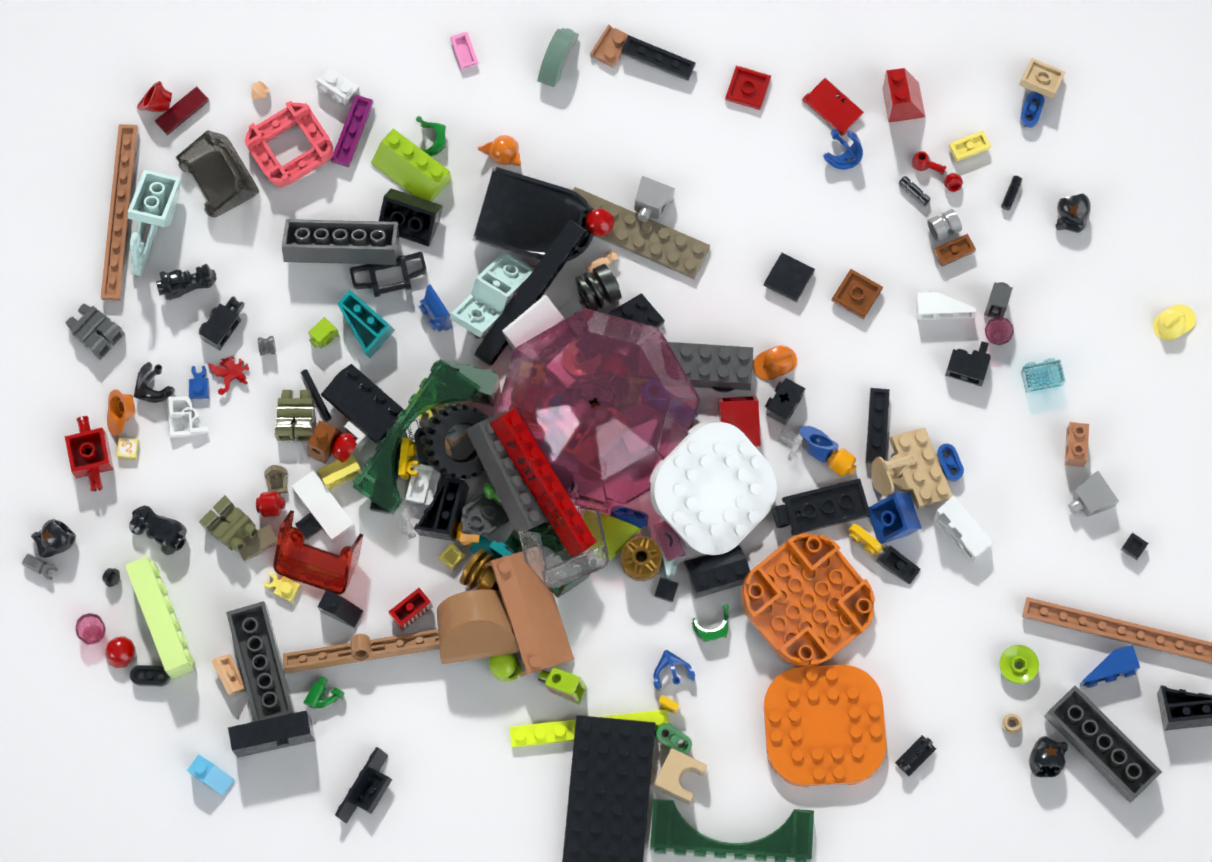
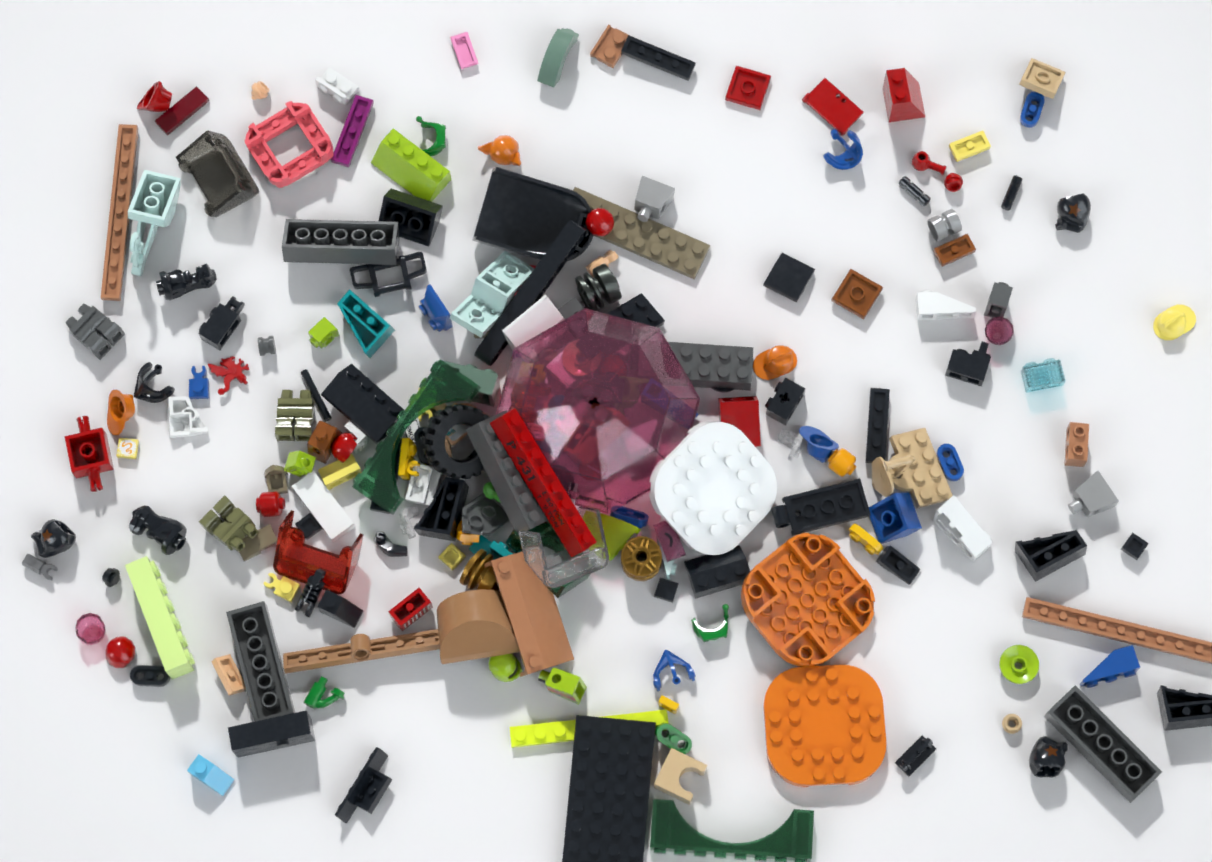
(299, 463): none -> lime window
(311, 591): none -> black hinge
(388, 547): none -> black arm
(1050, 553): none -> black wedge

